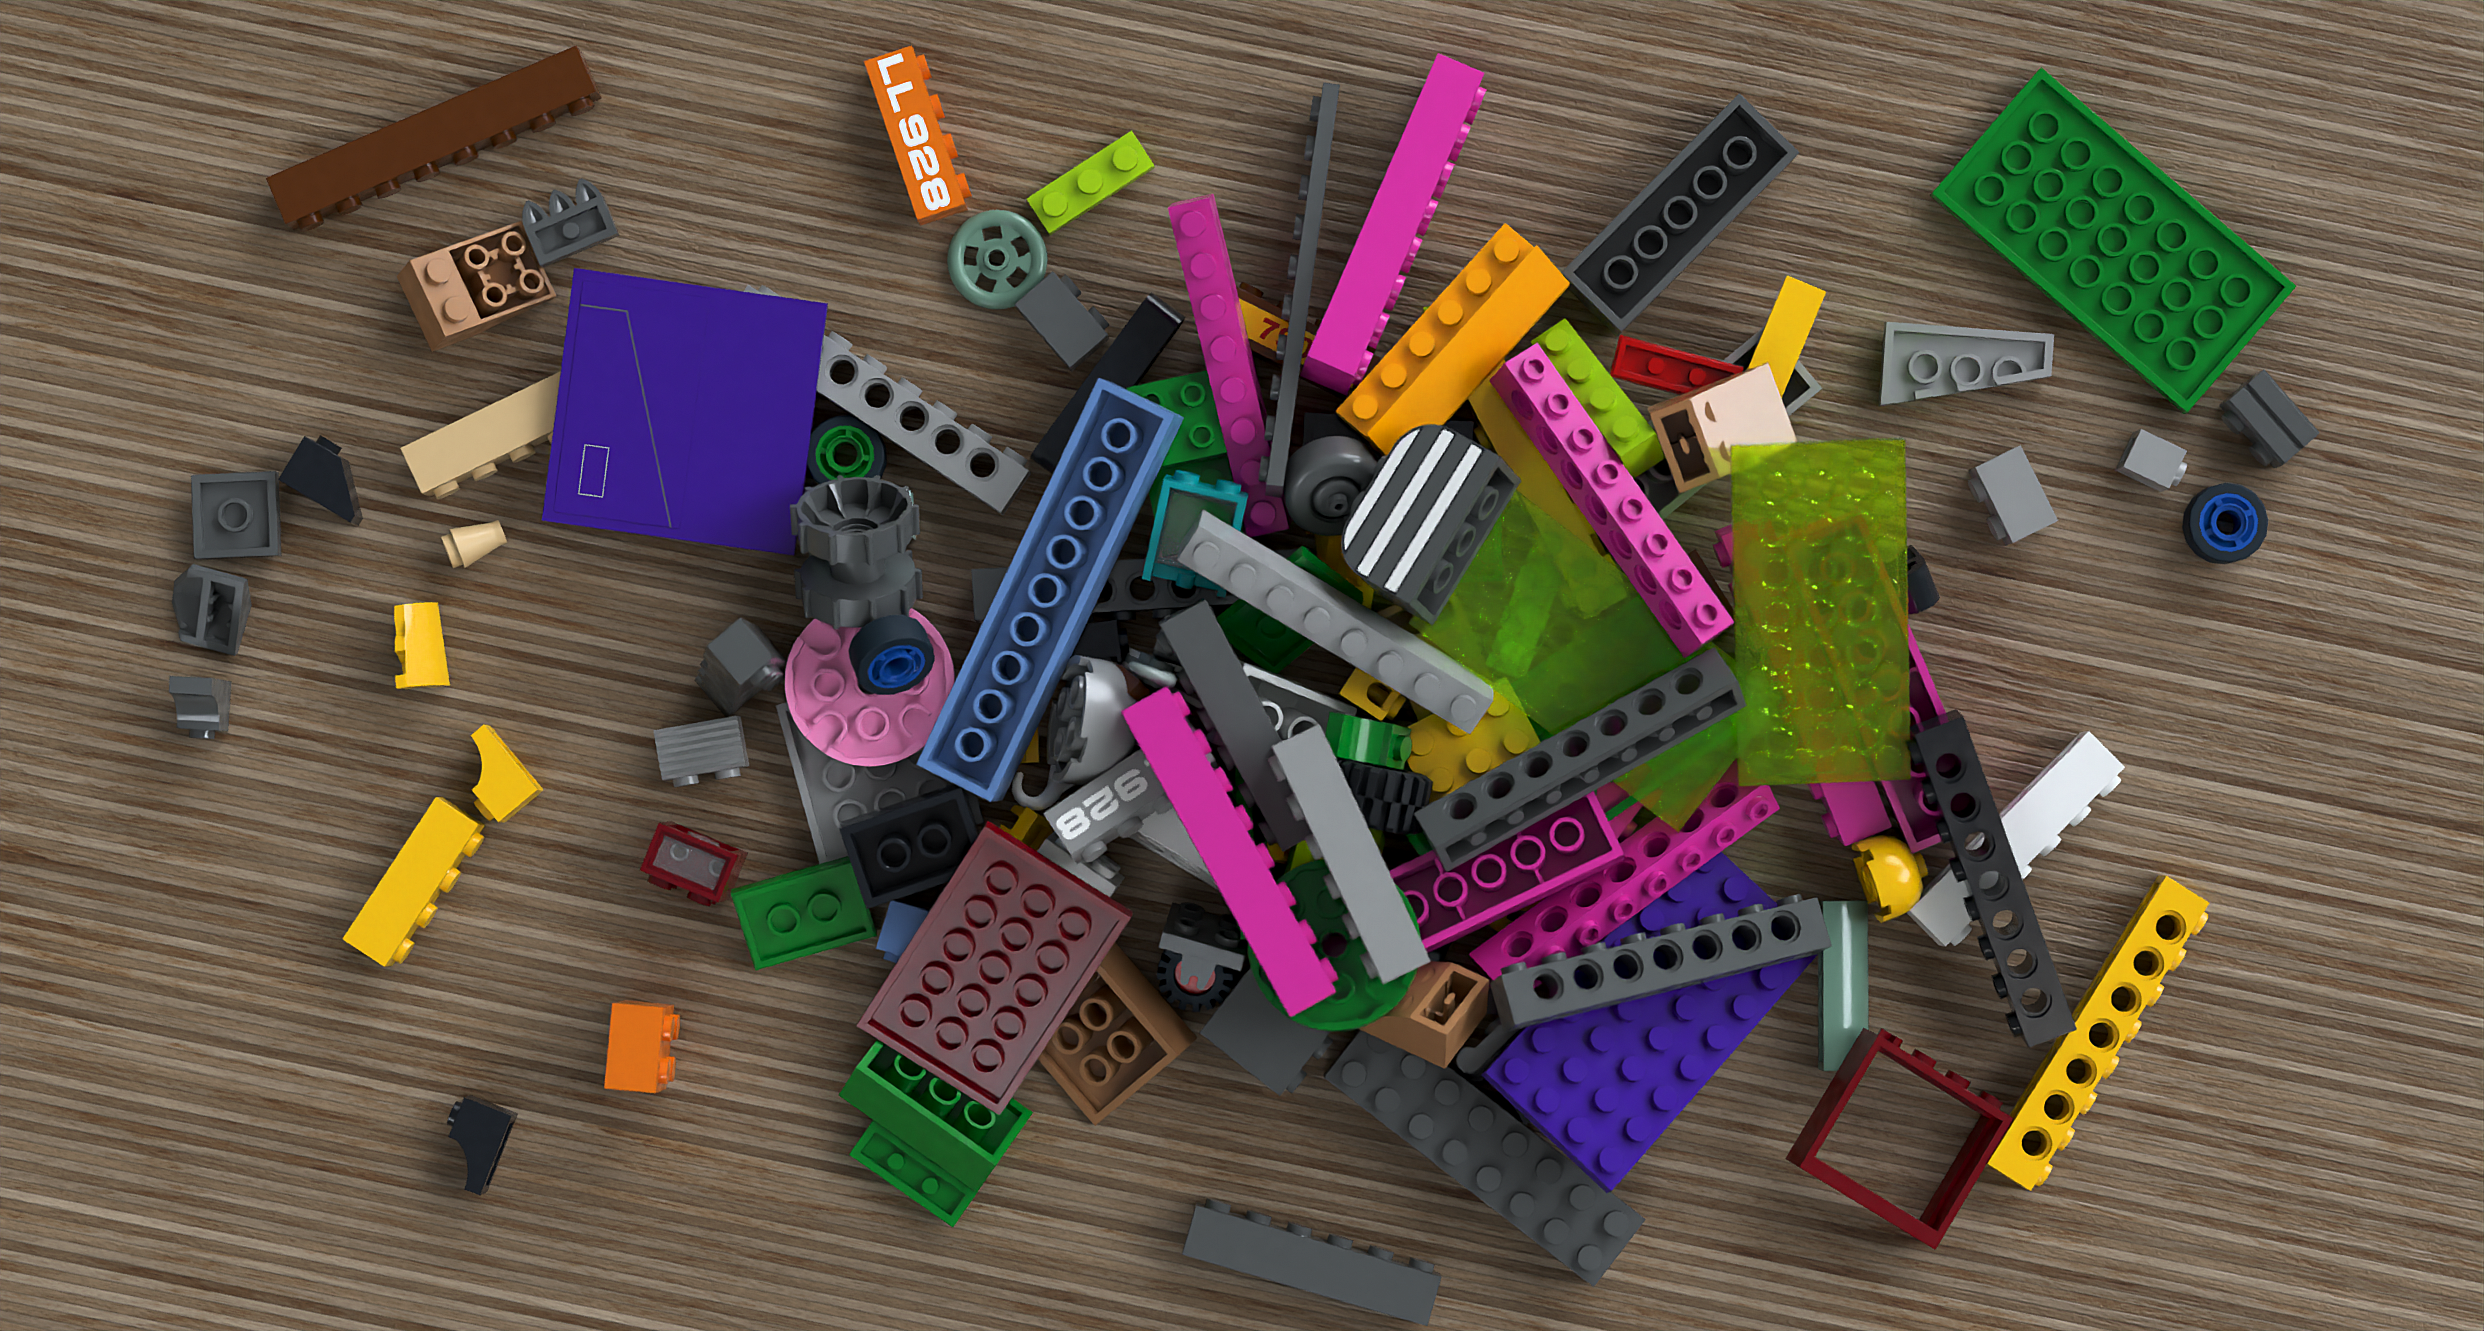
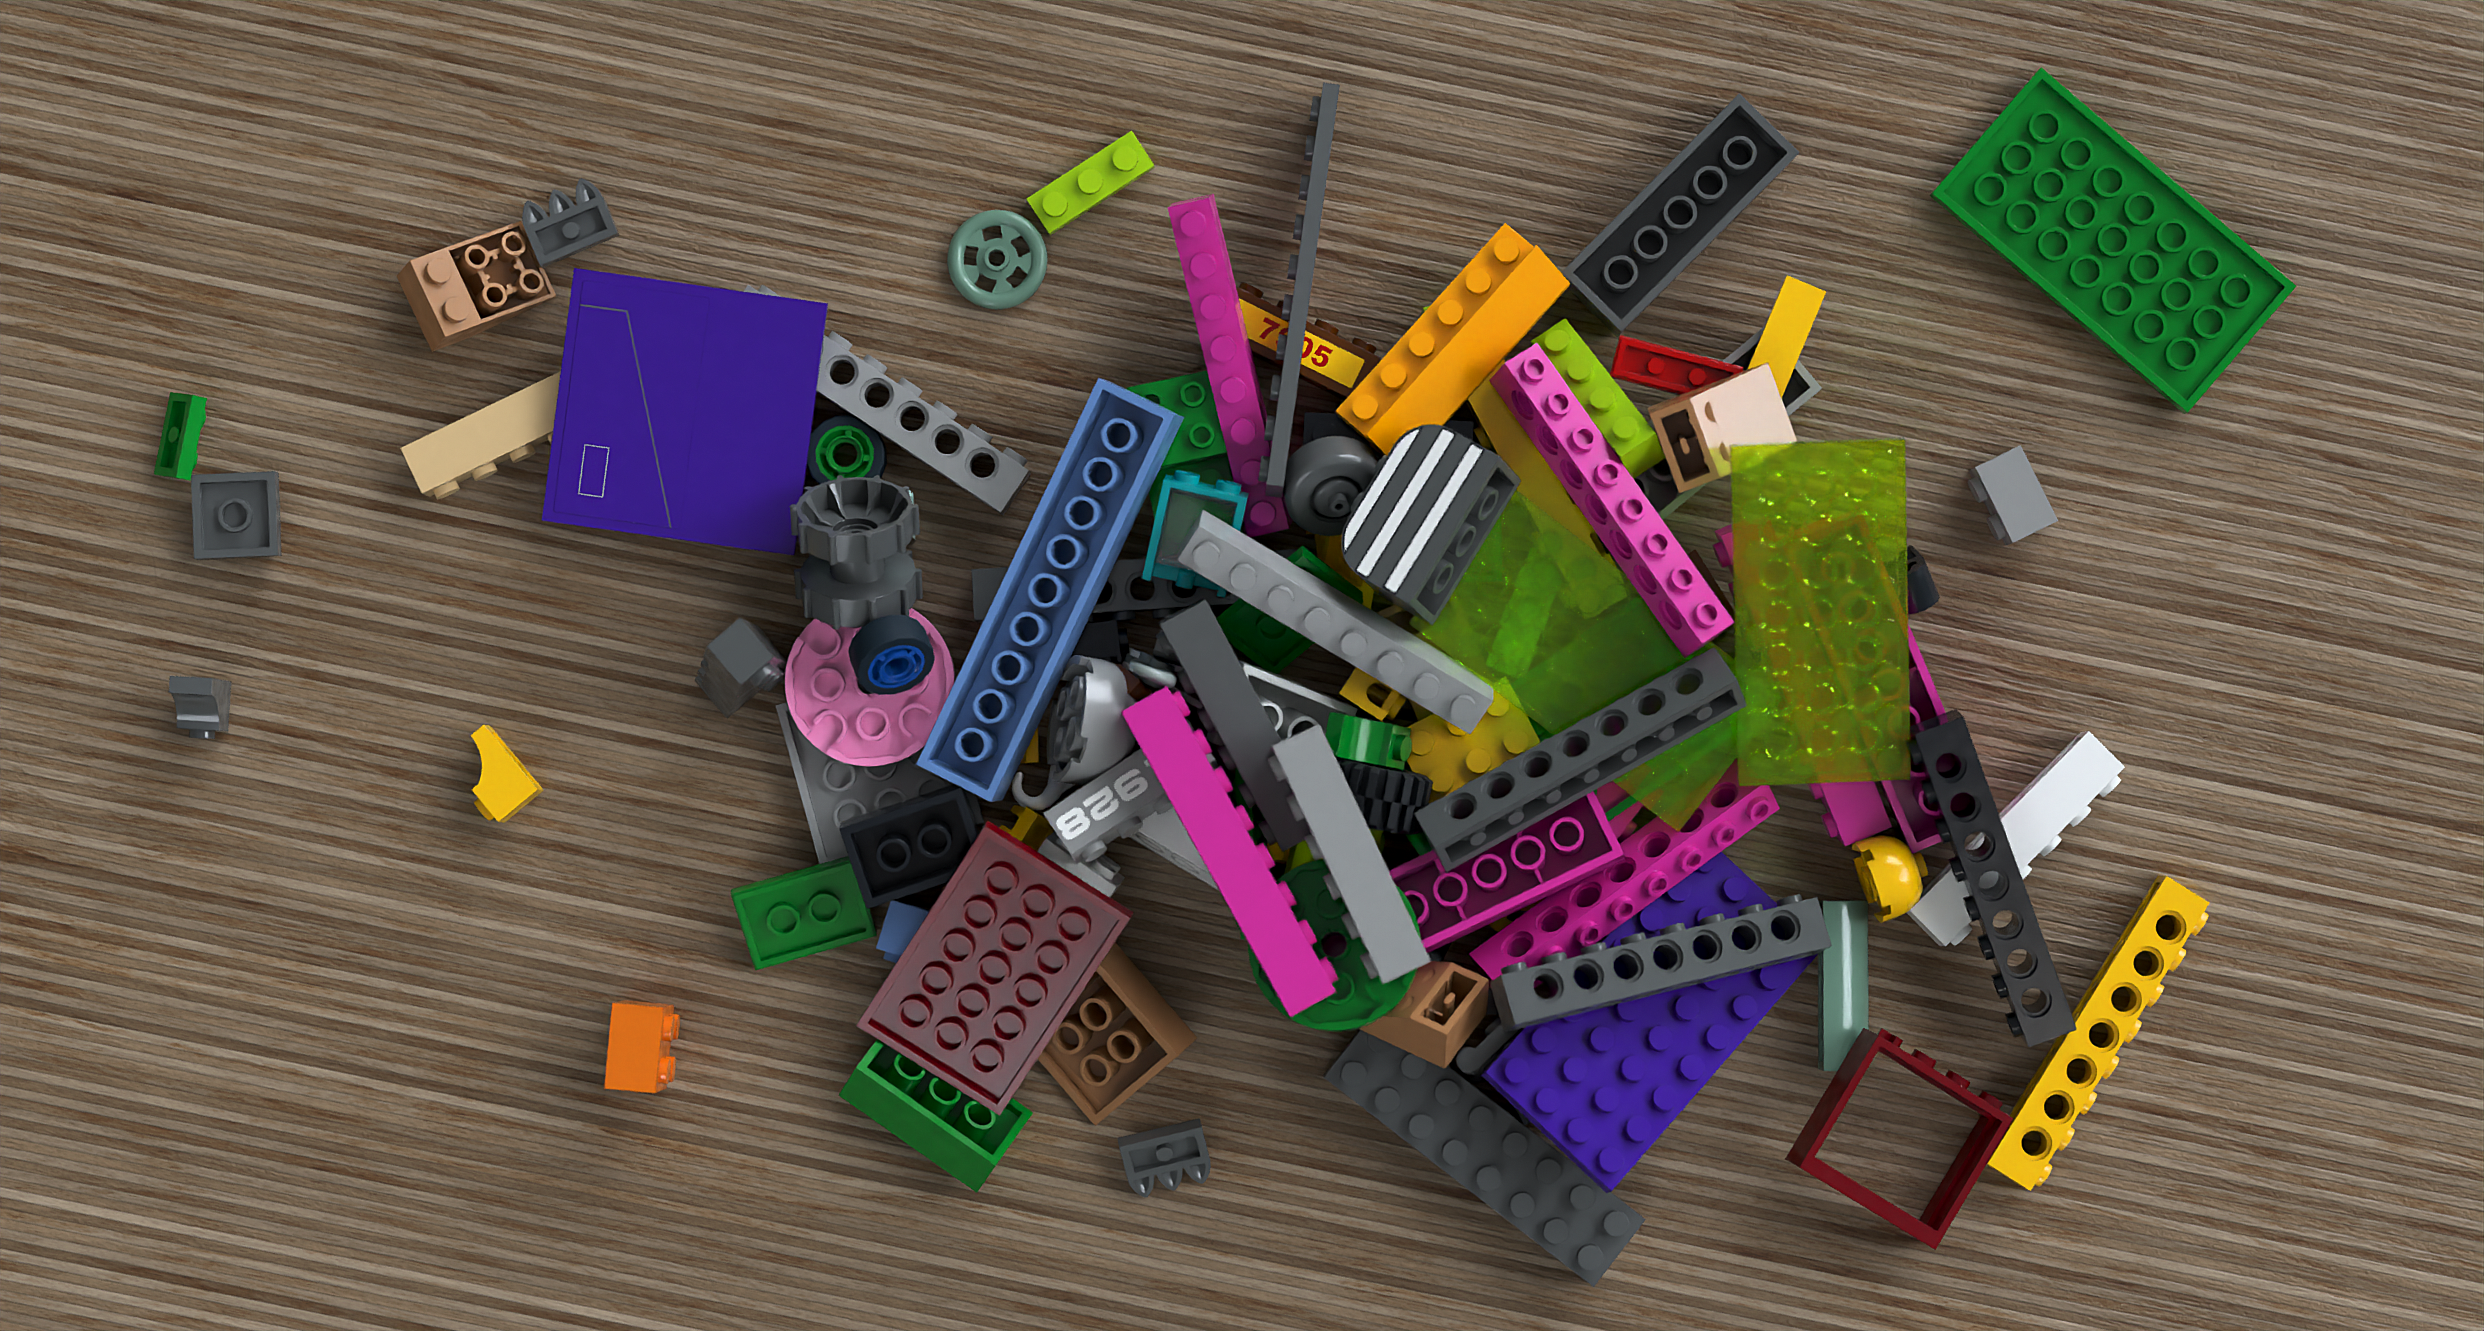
(180, 436): none -> green plate
(211, 608): dark grey slope -> none
(324, 477): black slope -> none
(414, 883): yellow brick -> none
(420, 646): yellow slope -> none
(433, 139): reddish brown brick -> none
(472, 542): tan cone -> none
(483, 1134): black arch -> none
(693, 863): dark red piece -> none
(701, 749): light grey brick -> none
(912, 1173): green plate -> none
(916, 134): orange brick -> none
(1063, 320): dark grey brick -> none
(1122, 364): black beam -> none
(1164, 1154): none -> dark grey plate
(1199, 956): dark grey plate -> none
(1263, 1037): dark grey brick -> none
(1312, 1263): dark grey brick -> none
(1388, 235): dark pink brick -> none
(1948, 360): light grey wing -> none
(2152, 461): light grey brick -> none
(2248, 518): wheel -> none
(2267, 420): dark grey brick -> none

